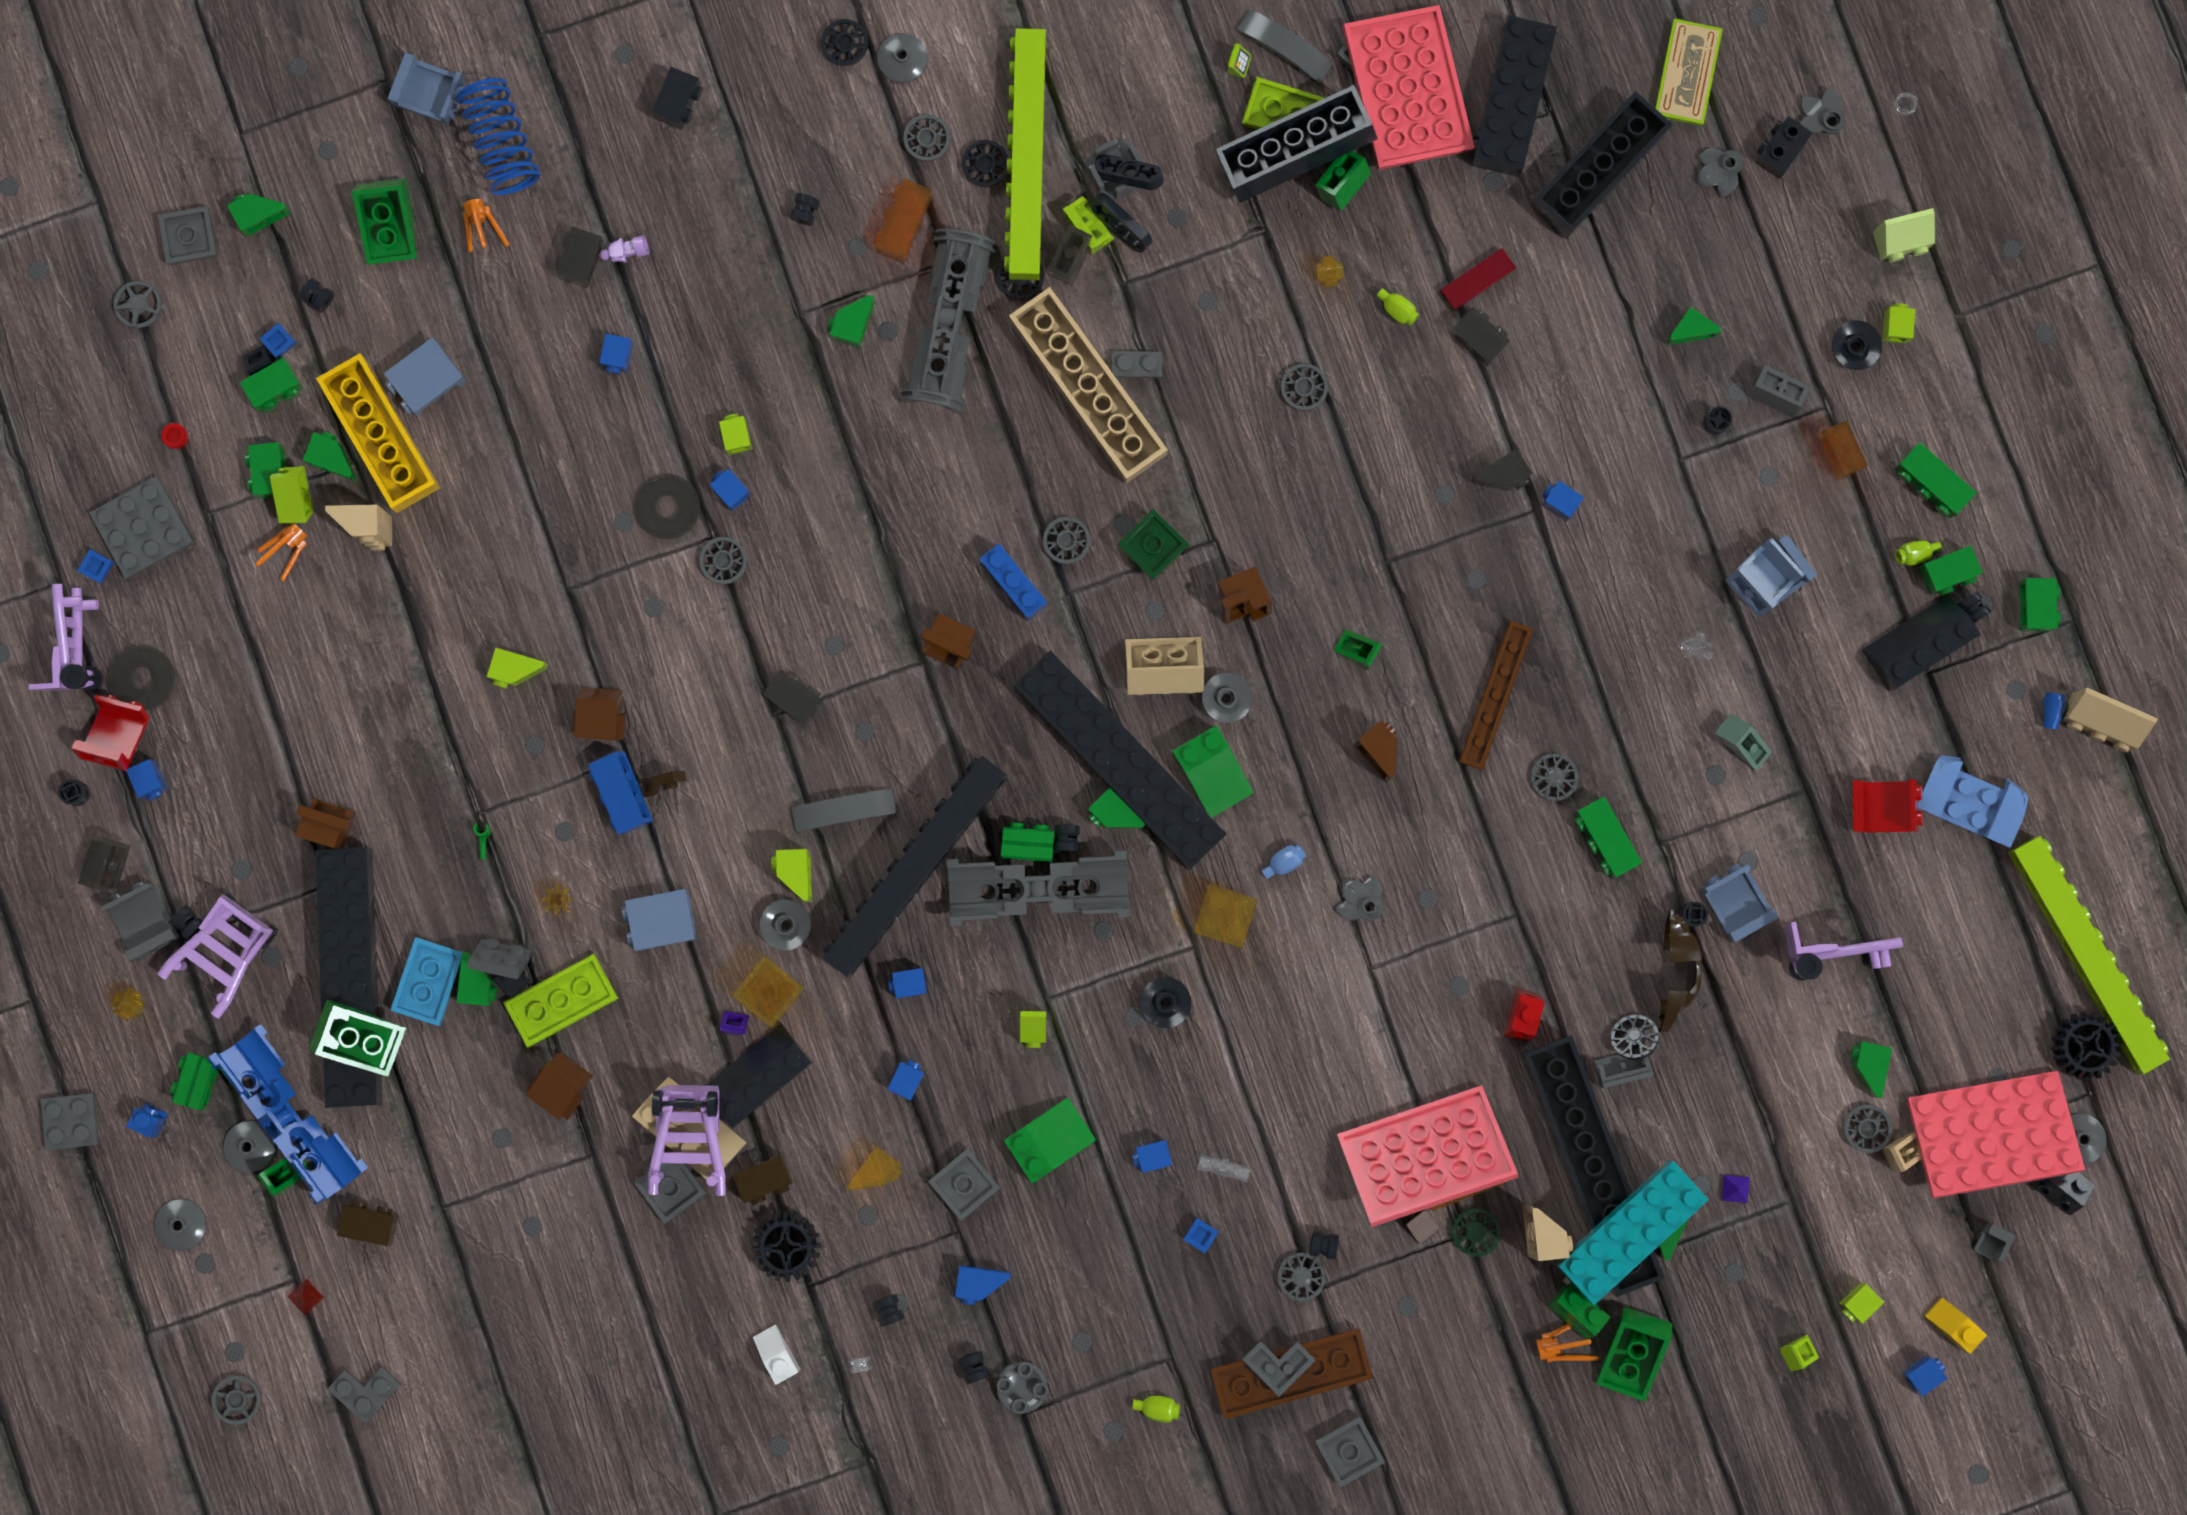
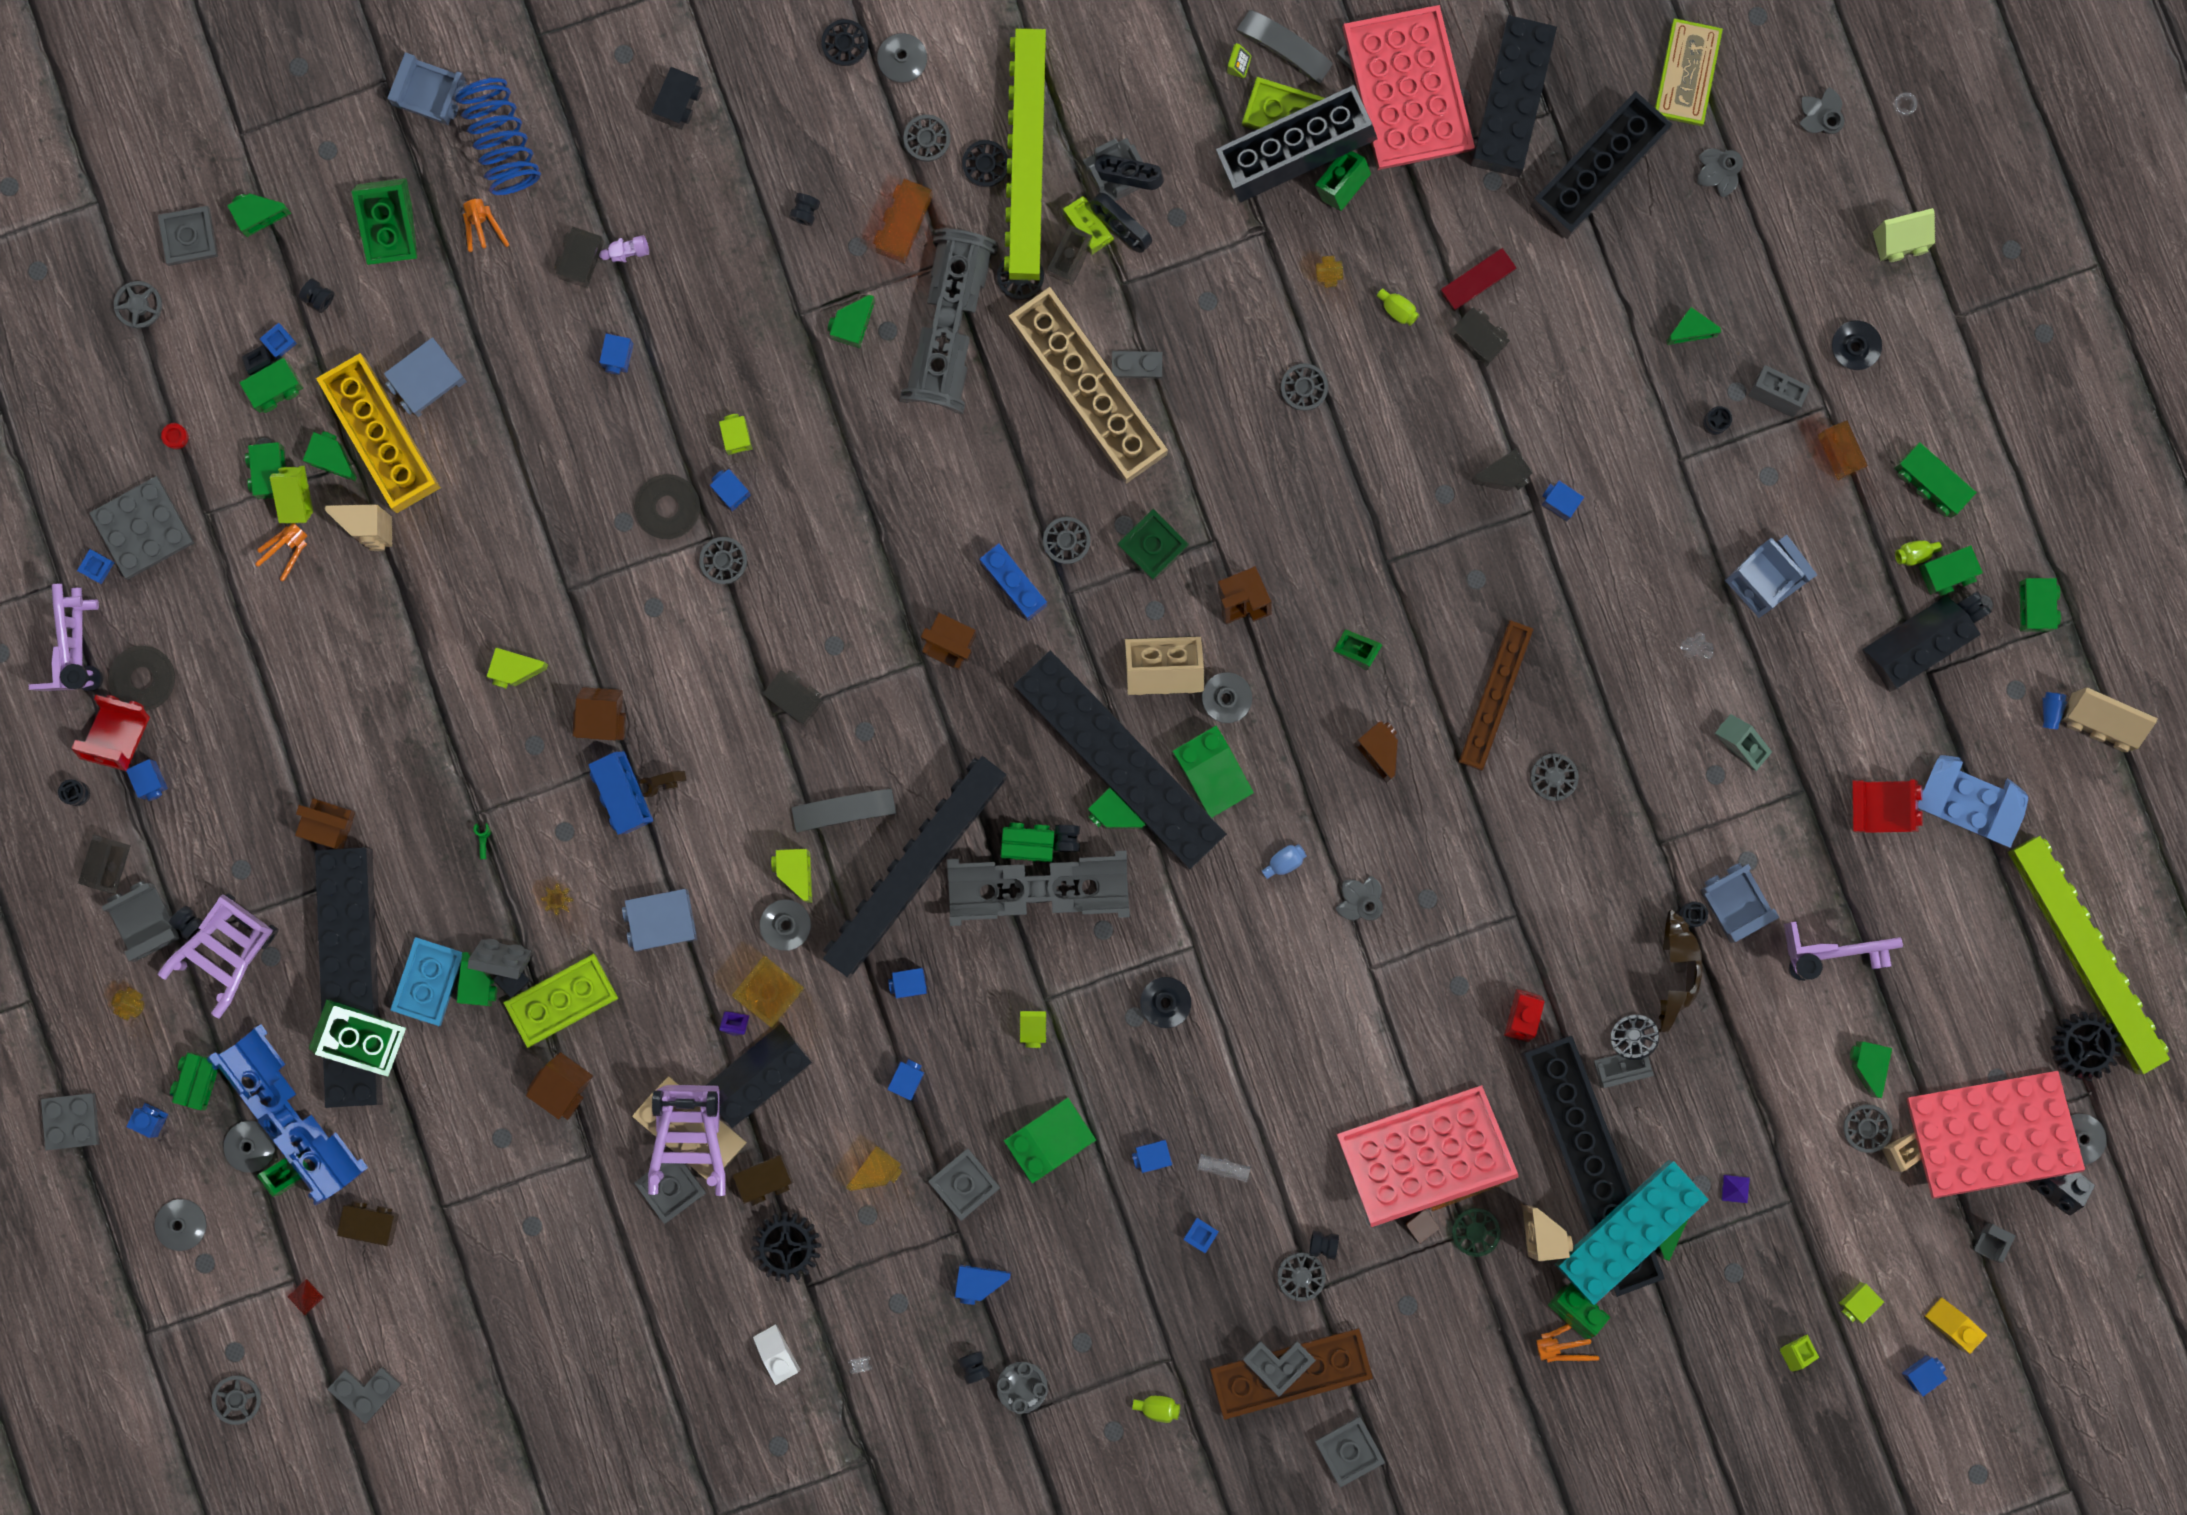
(888, 1309): black wheel -> none
(1225, 916): clear yellow brick -> none
(1607, 838): green brick -> none
(1634, 1353): green slope -> none
(1783, 147): black brick -> none
(1899, 324): lime brick -> none

